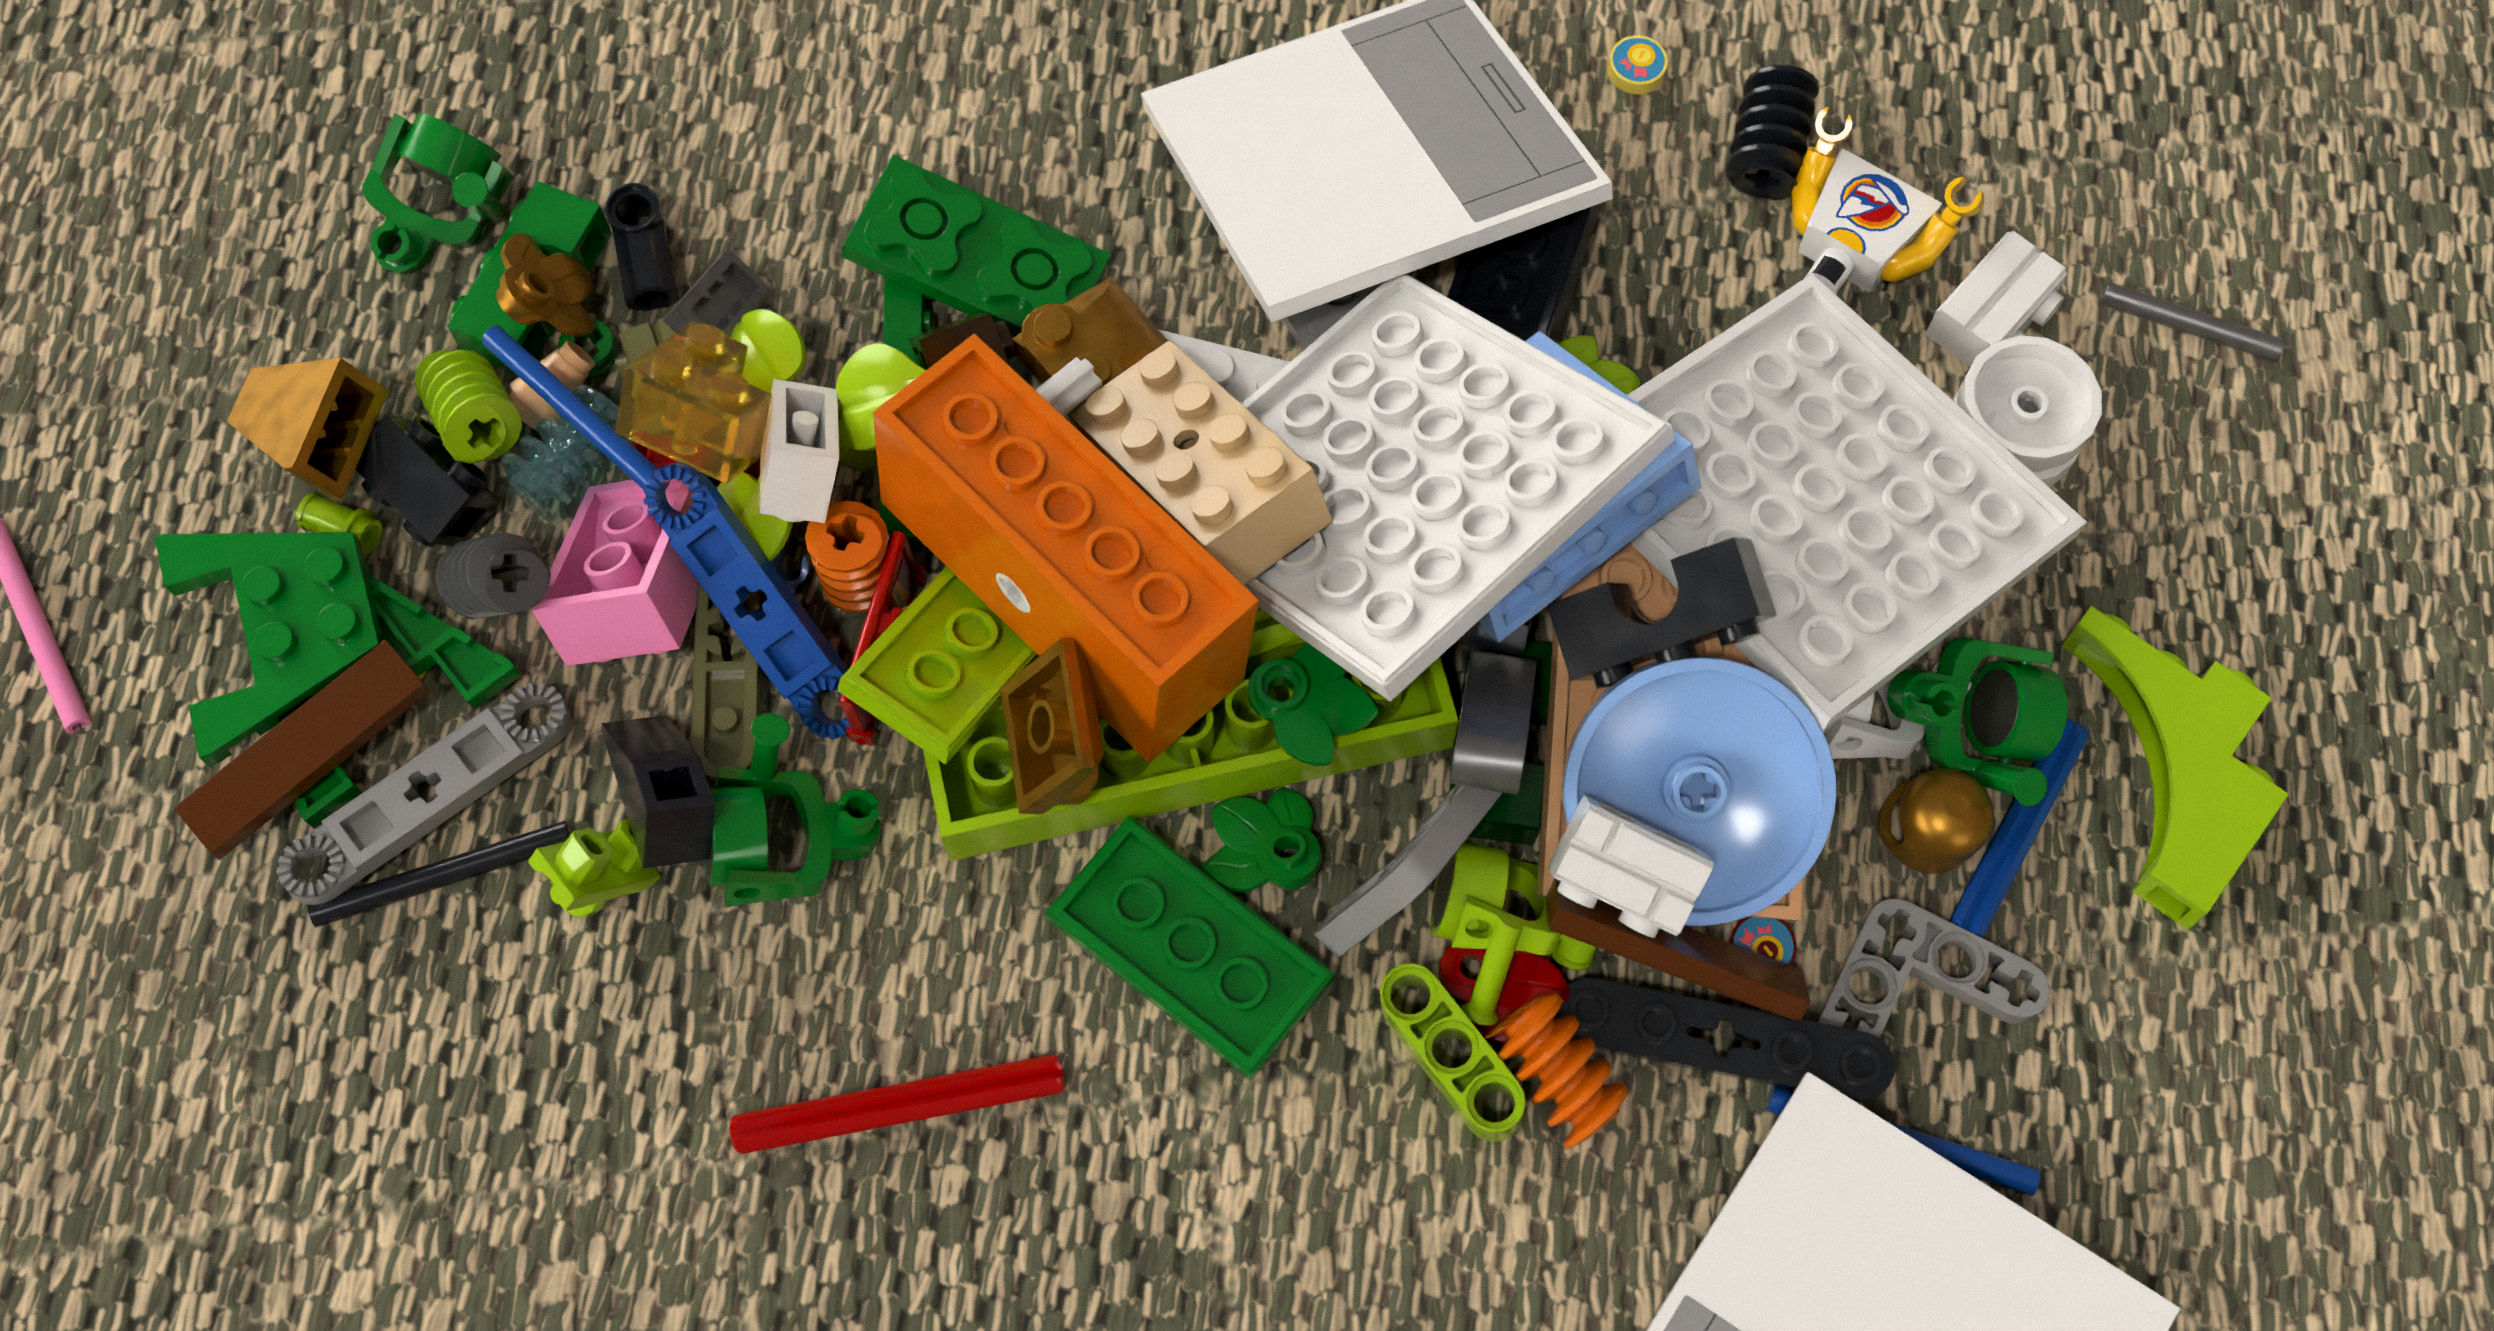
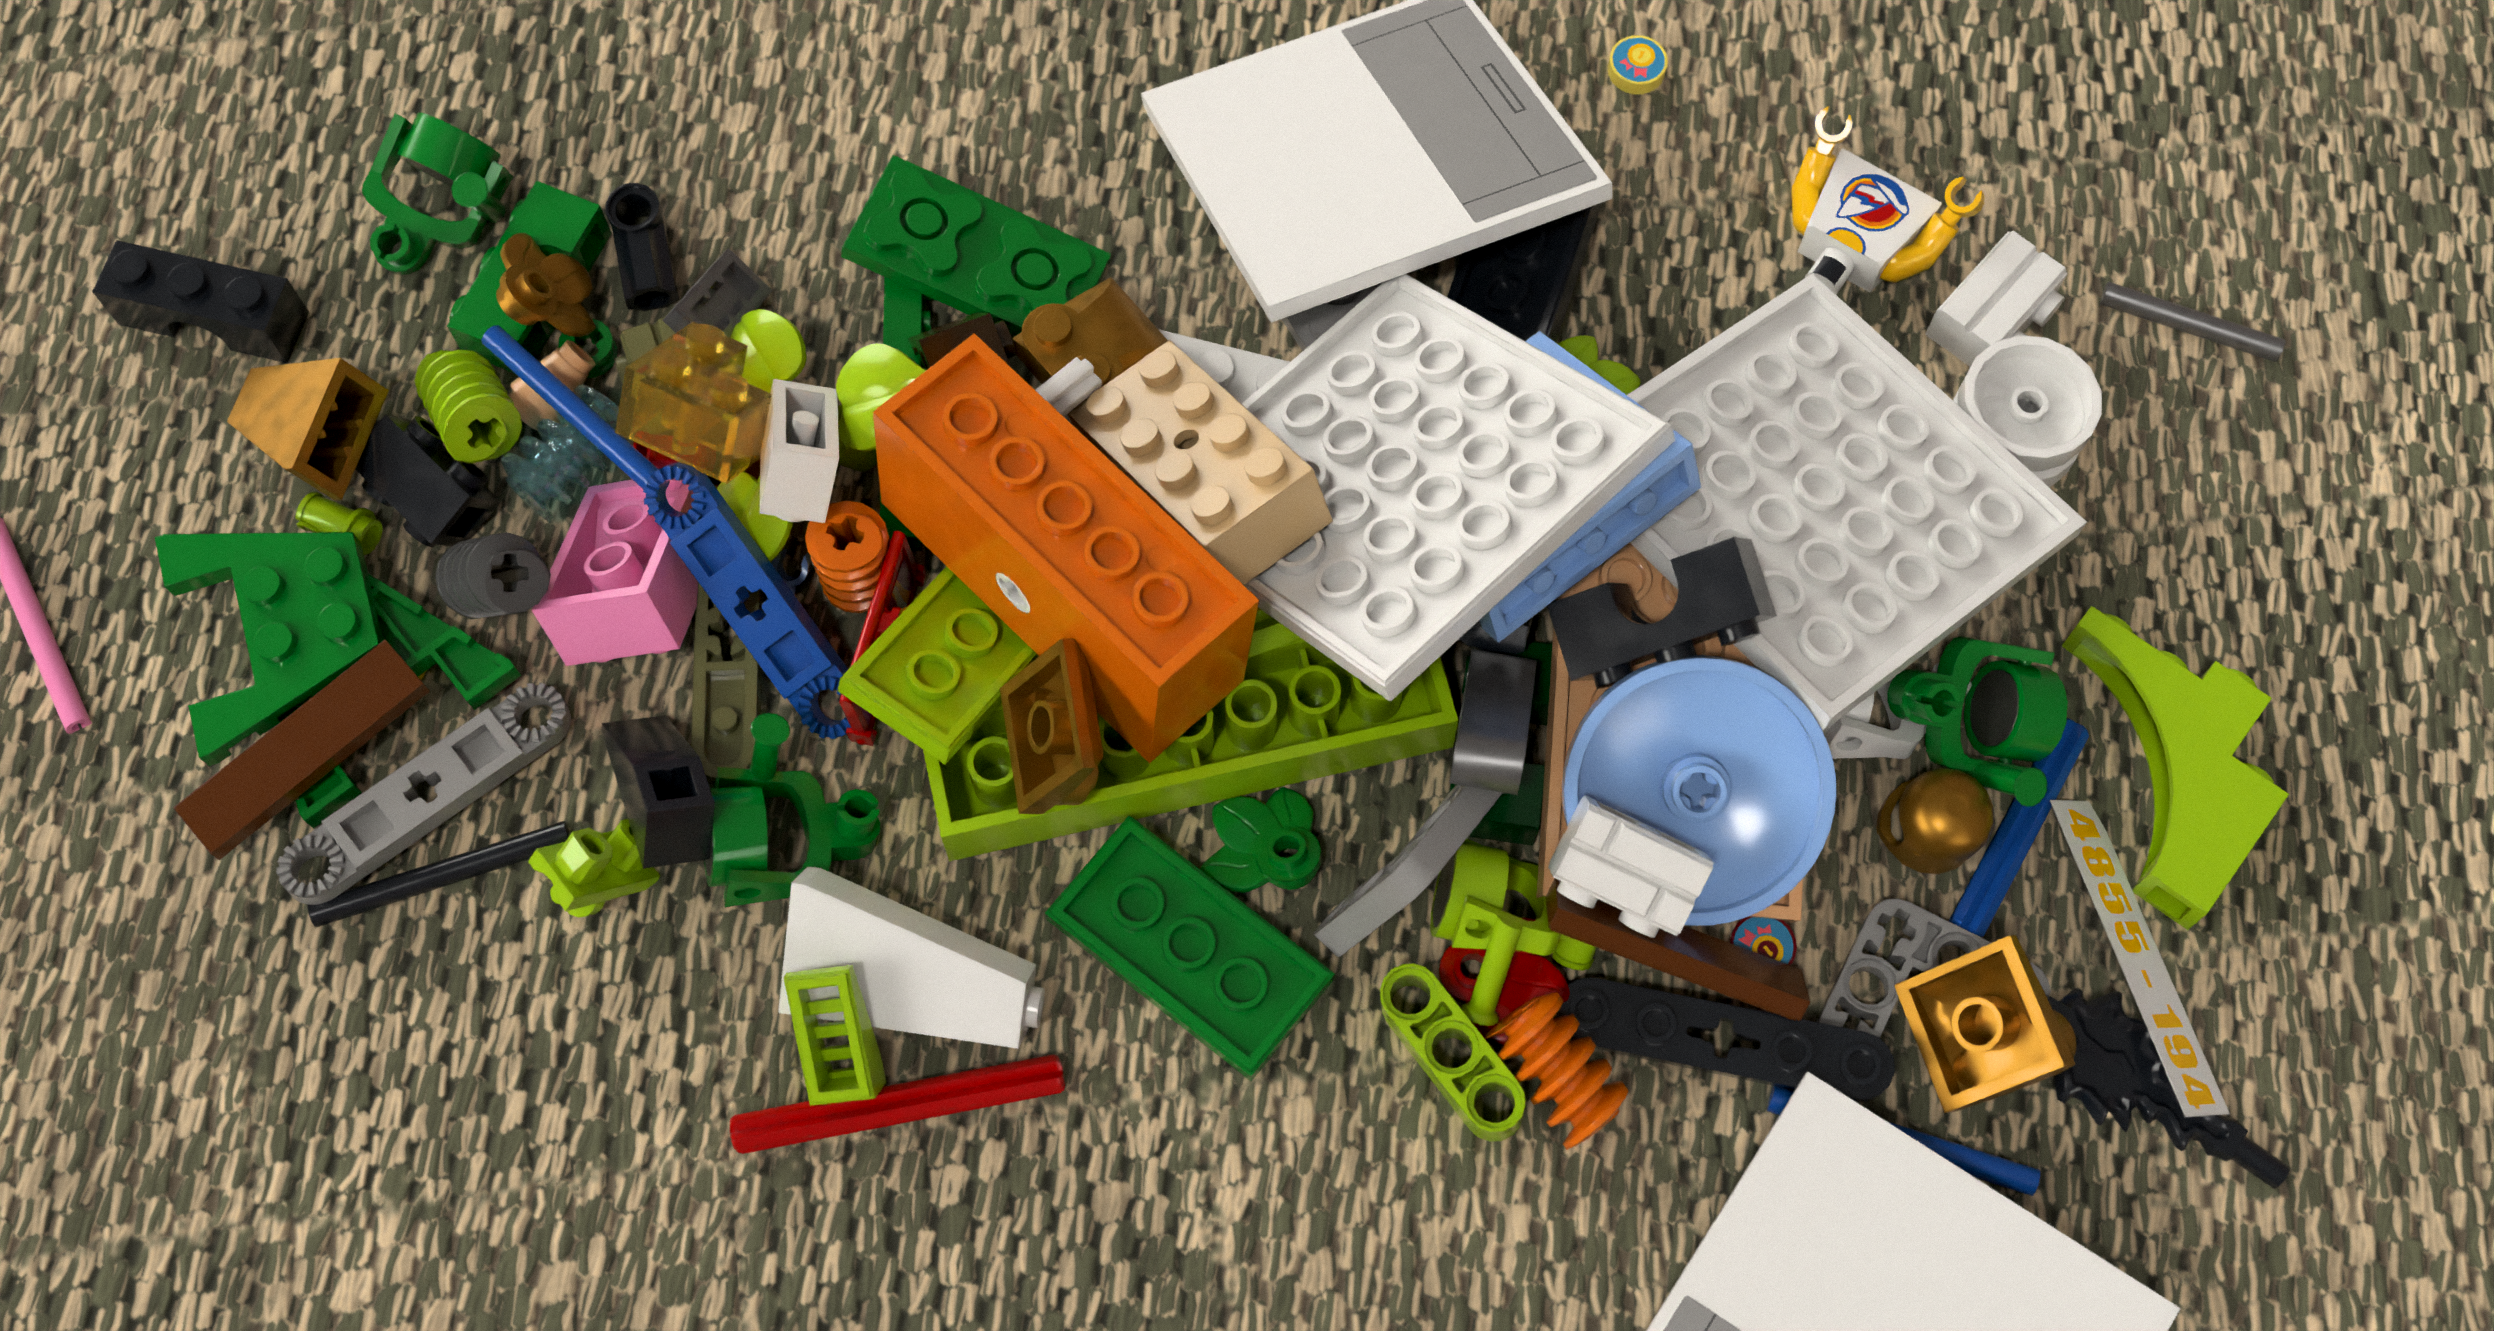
(240, 306): none -> black arch
(823, 1082): none -> lime slope
(908, 965): none -> white slope
(1320, 706): green plate -> none
(1772, 131): black piece -> none
(1985, 1025): none -> pearl gold slope
(2123, 1071): none -> black piece
(2140, 960): none -> white sticker

